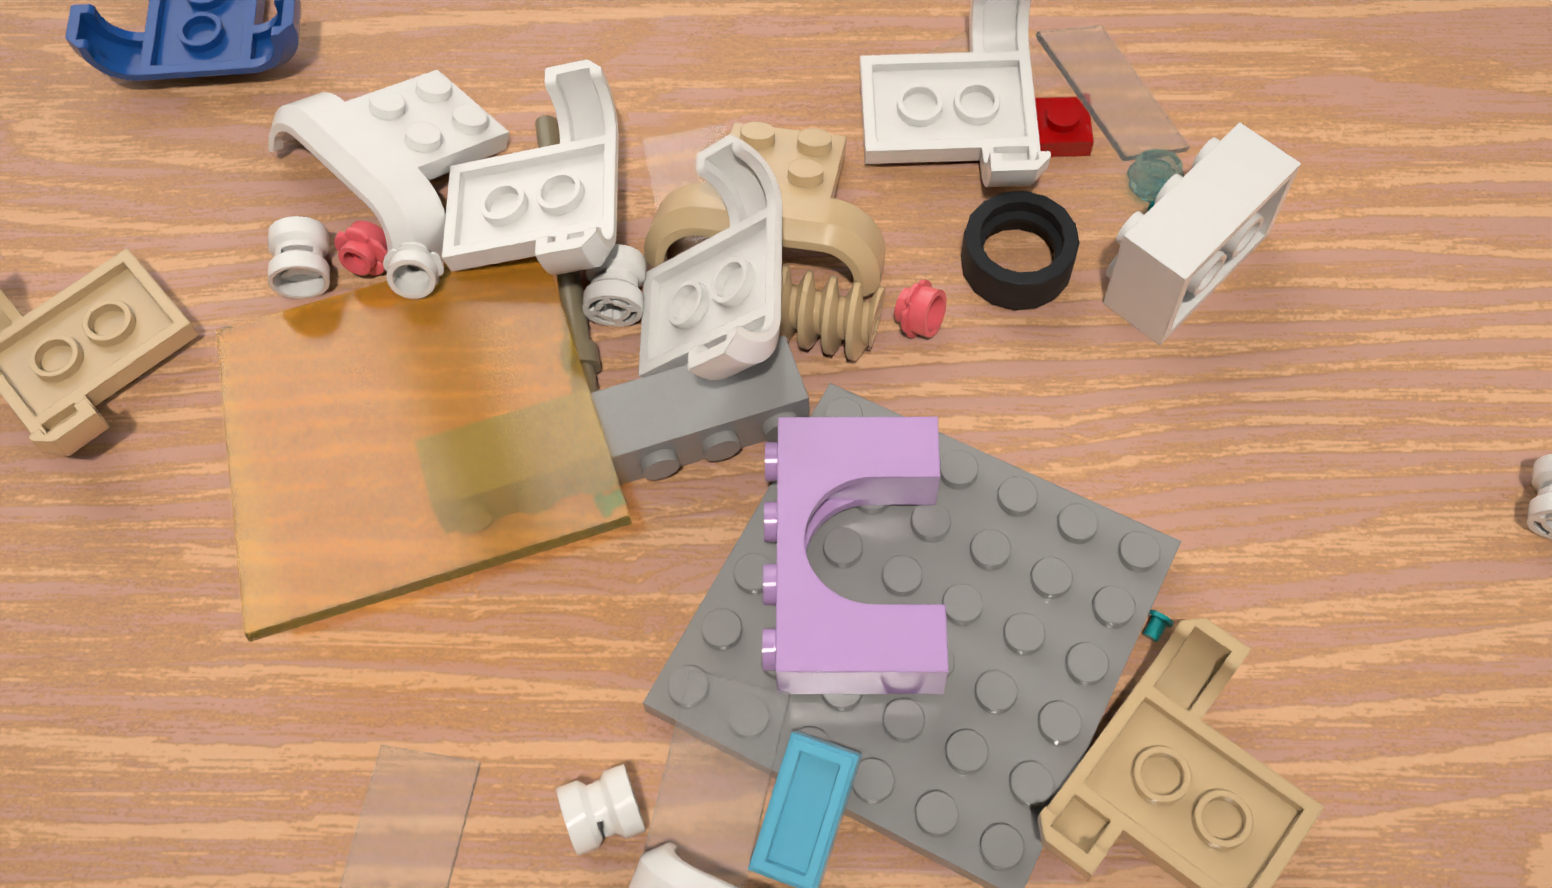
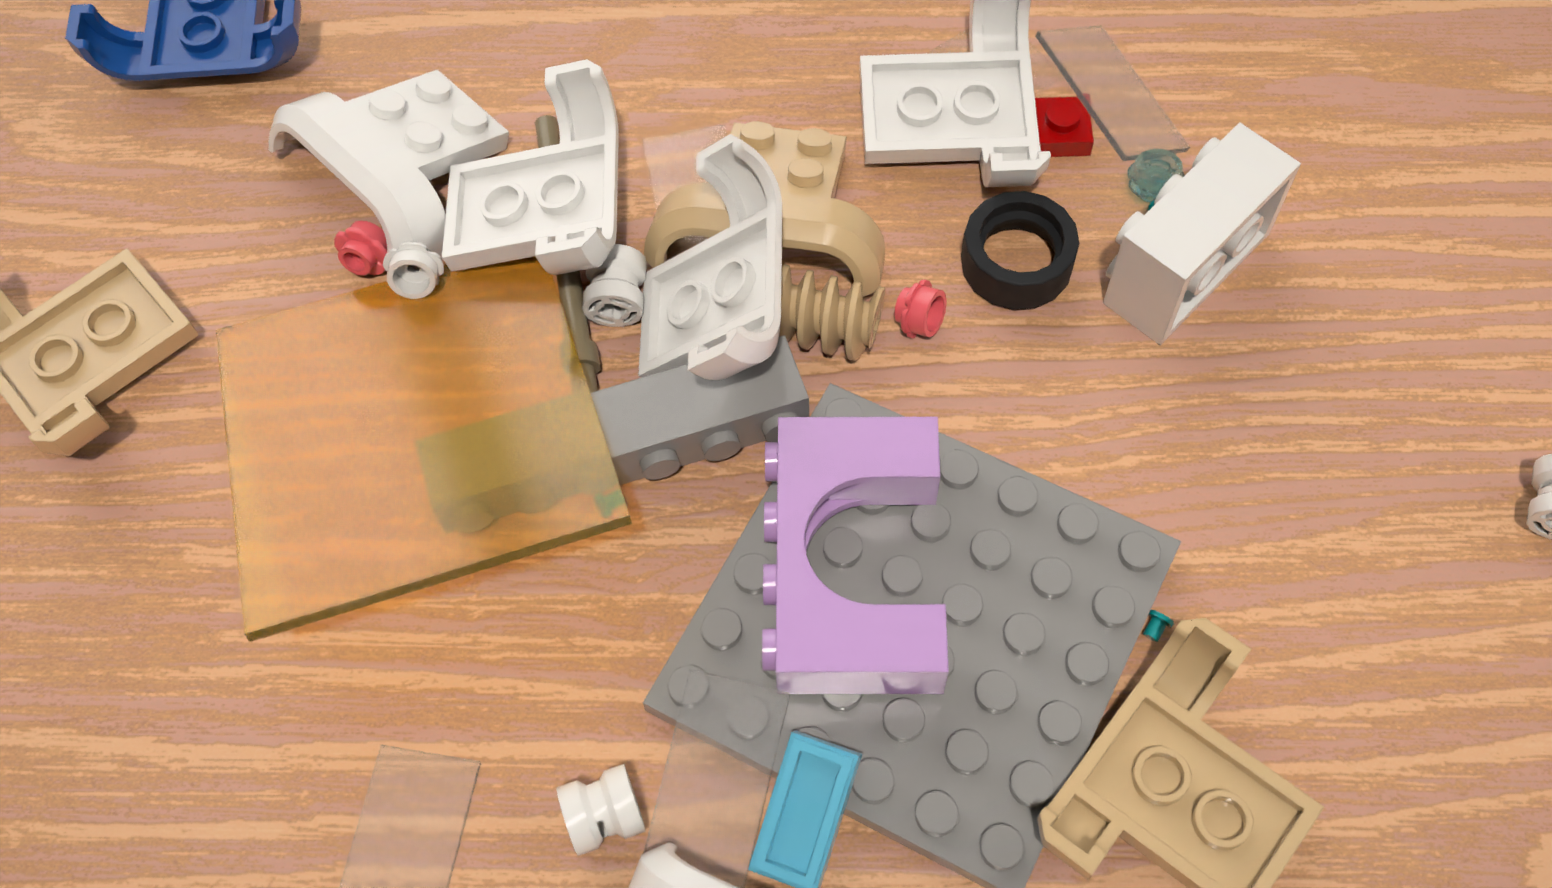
(298, 257): white wheel -> none

